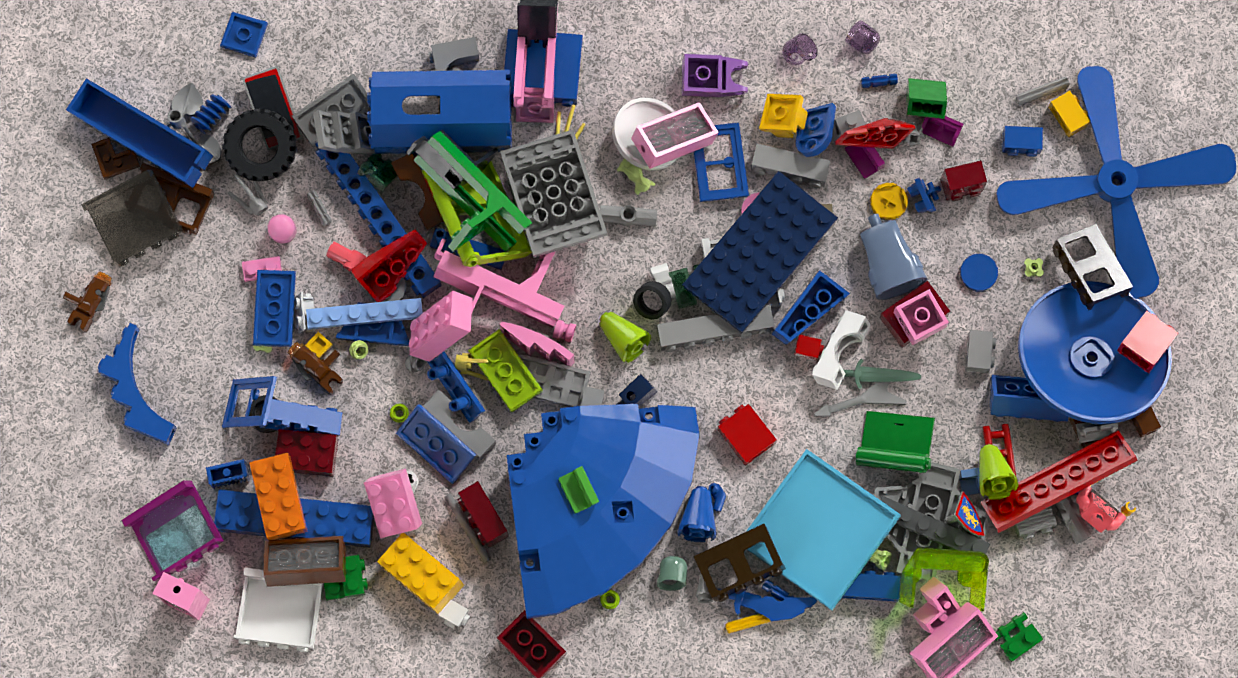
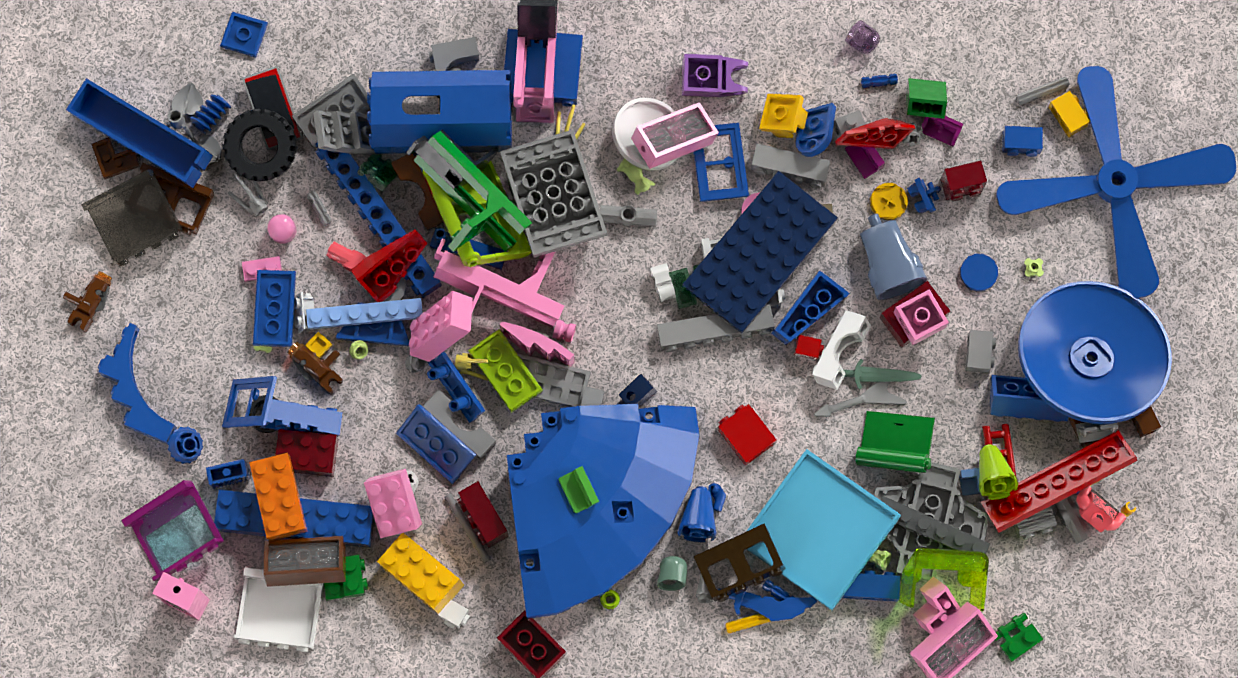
(185, 445): none -> blue piece
(395, 408): lime plate -> none
(624, 336): lime cone -> none
(643, 309): black tyre -> none
(792, 46): clear purple helmet -> none
(966, 516): shield -> none
(1103, 259): window -> none
(1147, 341): brick -> none

